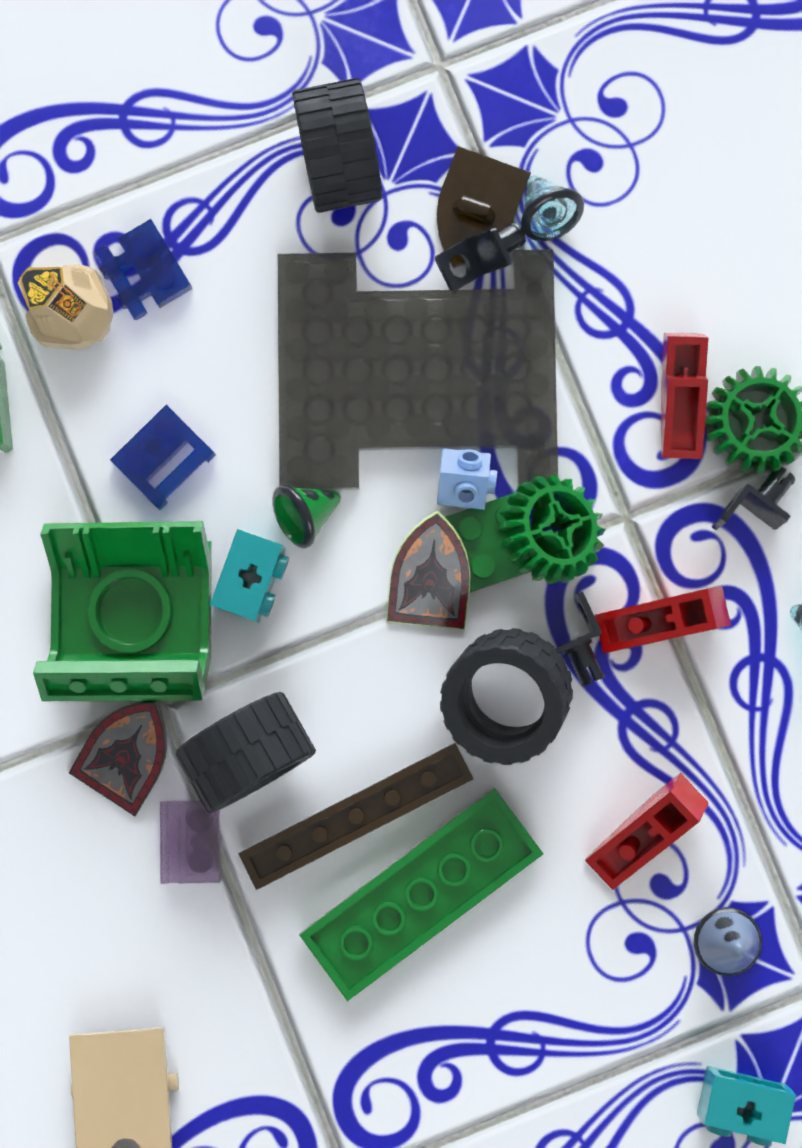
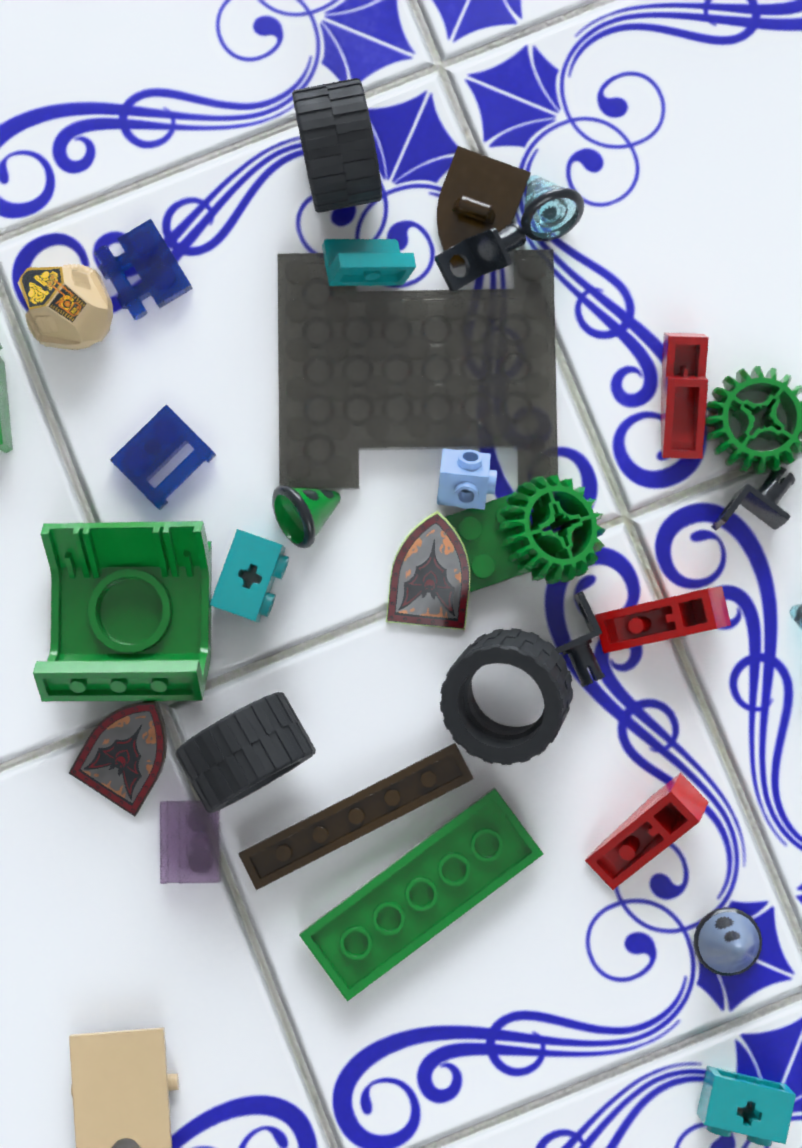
(366, 262): none -> teal panel

